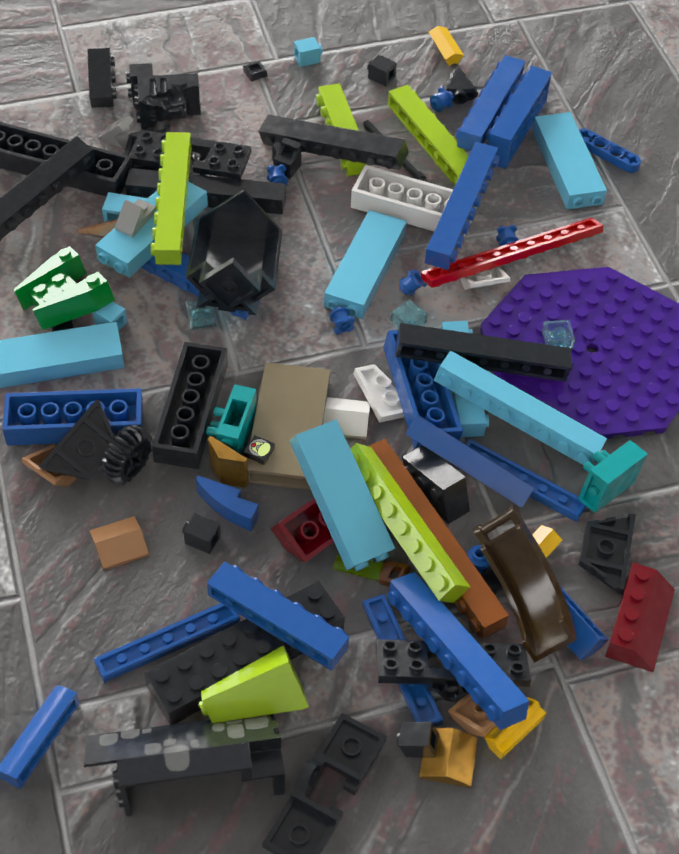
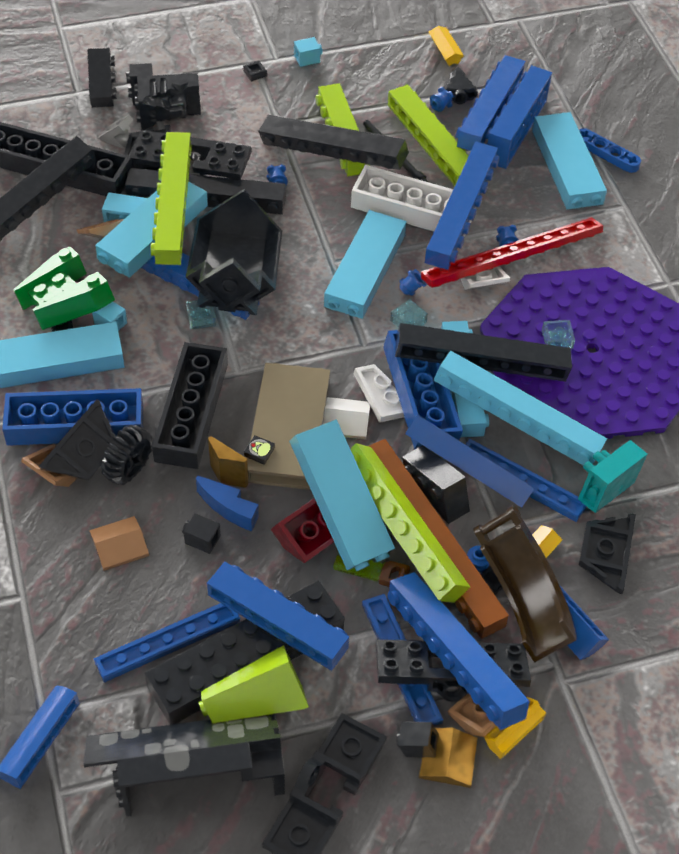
(134, 216): light grey slope -> none
(236, 419): teal piece -> none
(288, 154): black brick -> none
(342, 320): blue brick -> none
(382, 70): black brick -> none
(641, 618): dark red slope -> none

